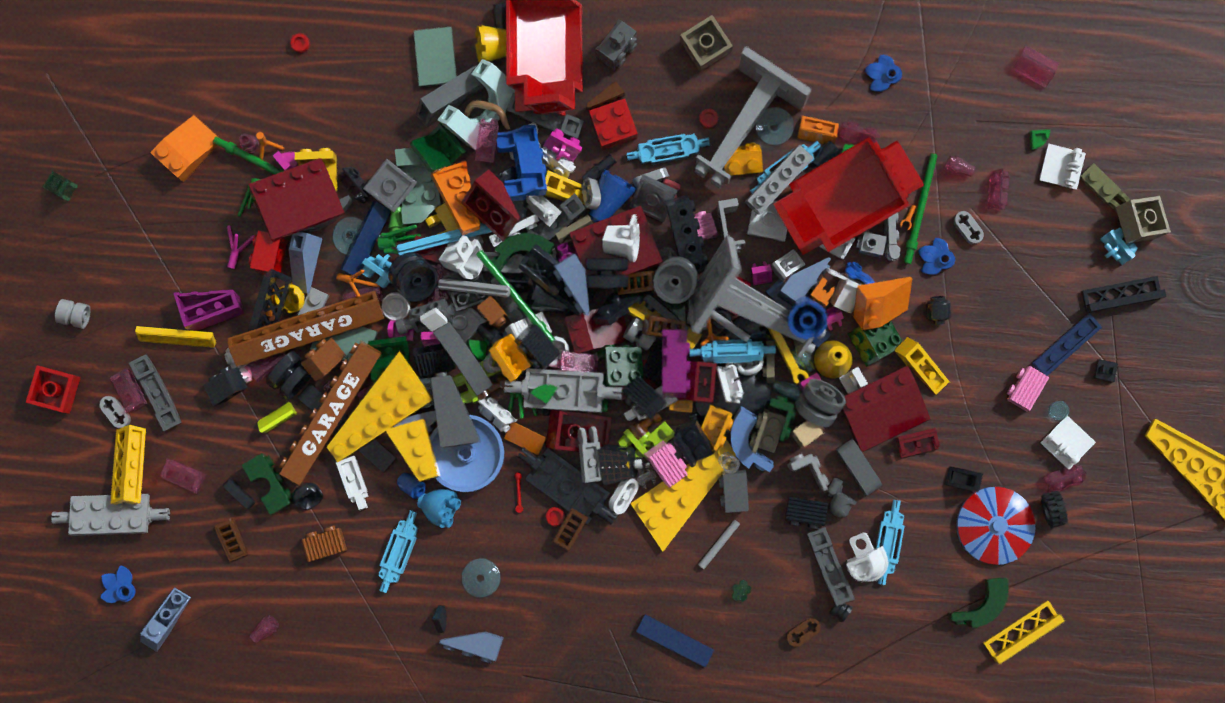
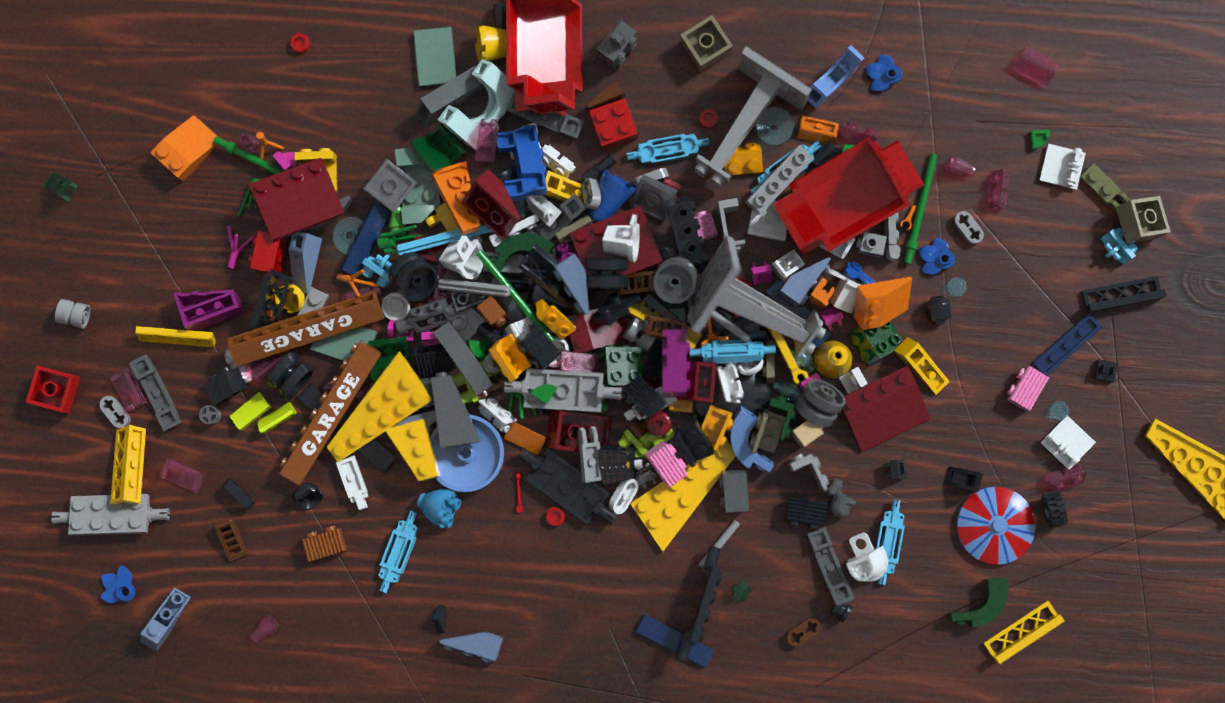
(205, 415): none -> flat silver wheel
(250, 411): none -> neon yellow slope
(278, 496): dark green arch -> none
(323, 359): dark orange brick -> none
(351, 177): black hinge -> none
(411, 485): blue brick -> none
(433, 319): white tile -> none
(488, 106): medium nougat animal -> none
(491, 577): clear light blue dish -> none
(554, 319): none -> light orange bracket
(562, 543): reddish brown slope -> none
(563, 147): dark pink hips -> none
(659, 431): none -> dark red head
(708, 597): none -> black plate
(731, 467): clear bush -> none
(807, 319): blue cone -> none
(835, 76): none -> medium blue arch
(859, 467): dark grey beam -> none
(897, 469): none -> black tile
(918, 442): dark red hinge -> none
(956, 287): none -> clear light blue tile

